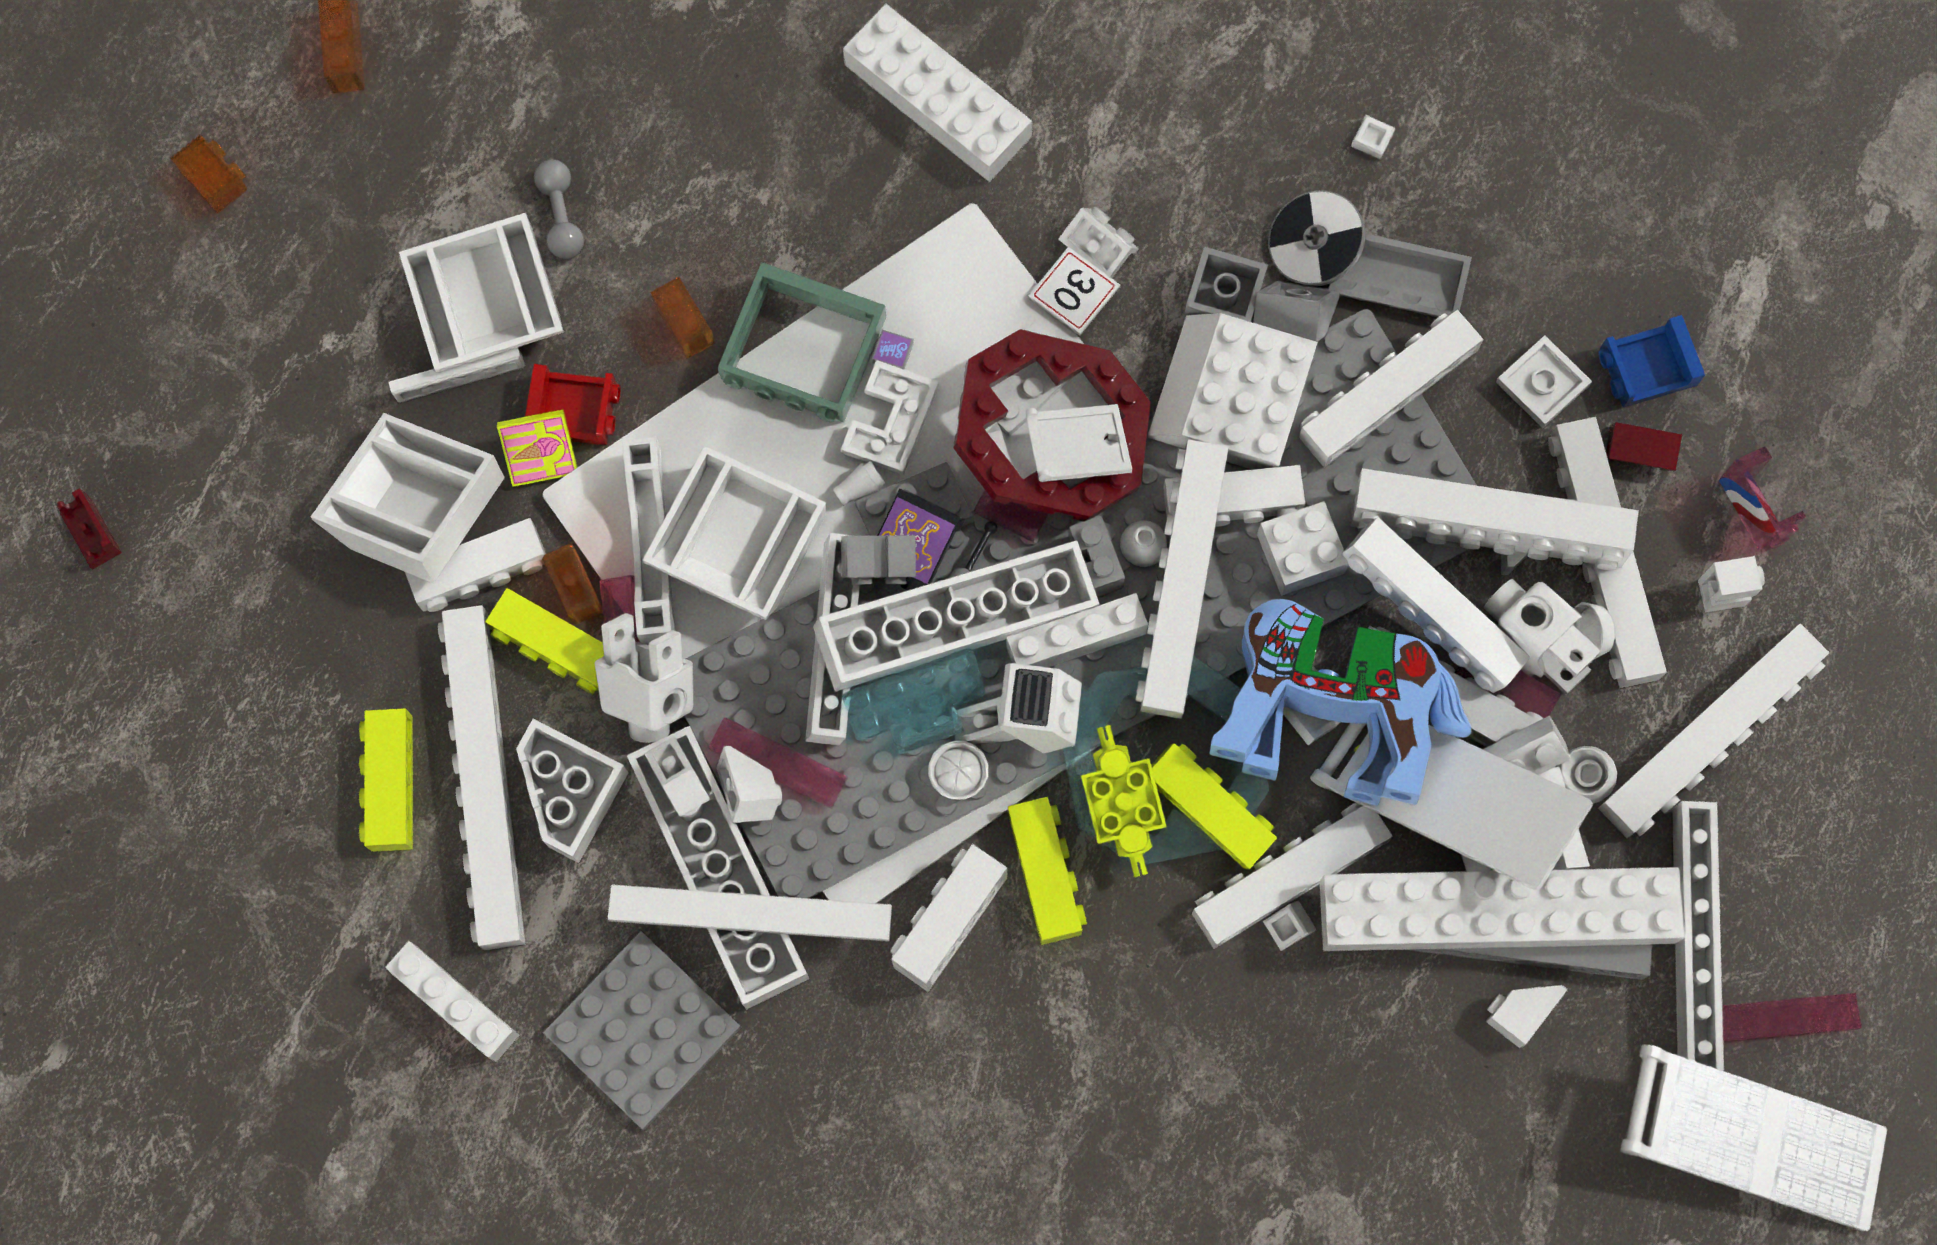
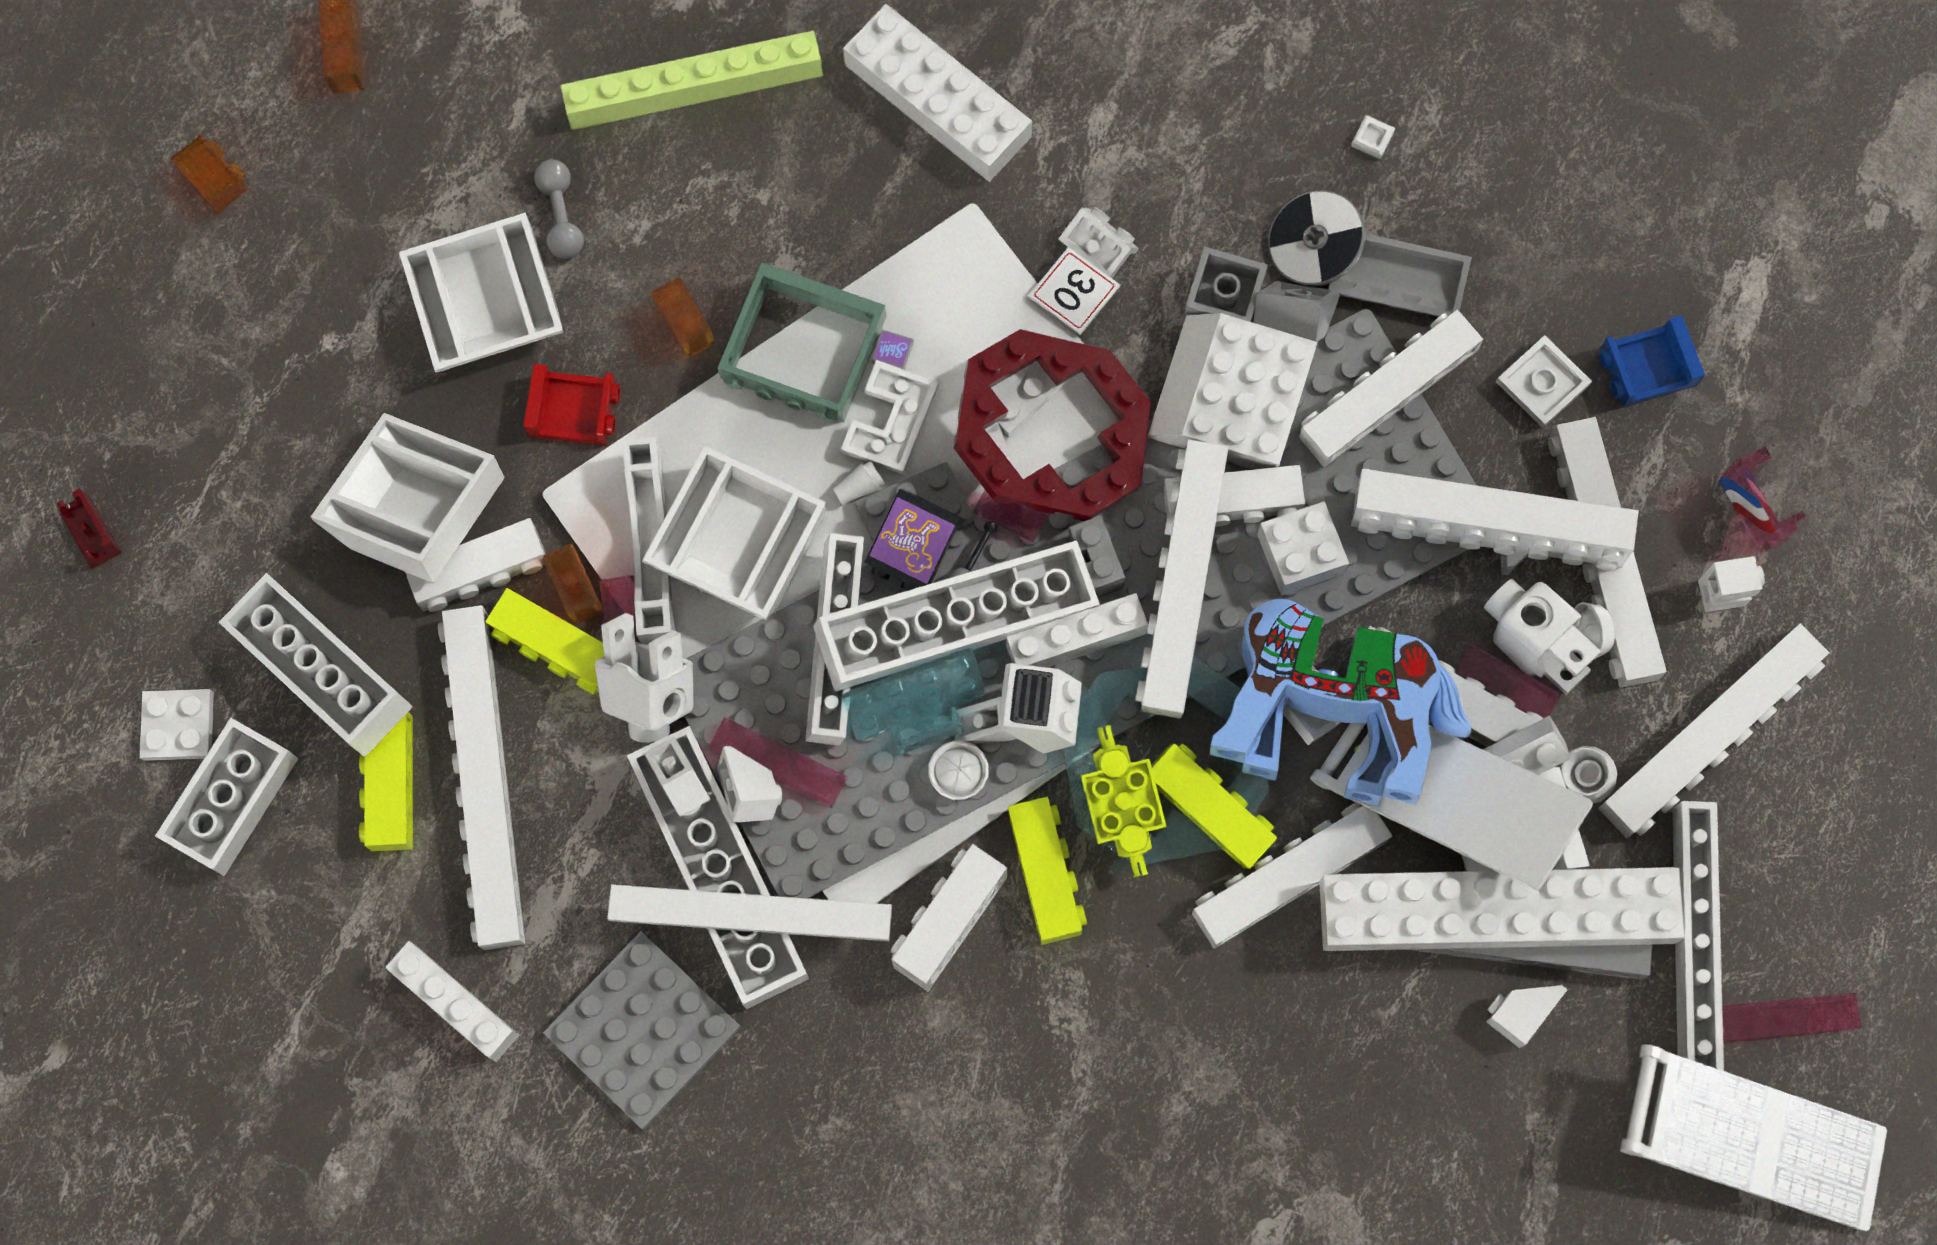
(176, 724): none -> white plate
(227, 796): none -> white brick
(315, 665): none -> white brick
(432, 382): white tile -> none
(537, 447): tile -> none
(567, 787): white brick -> none
(692, 80): none -> yellowish green brick
(878, 557): light grey brick -> none
(1073, 442): white container -> none
(1143, 543): white brick -> none
(1289, 925): white slope -> none
(1435, 606): white brick -> none
(1643, 446): dark red hinge -> none

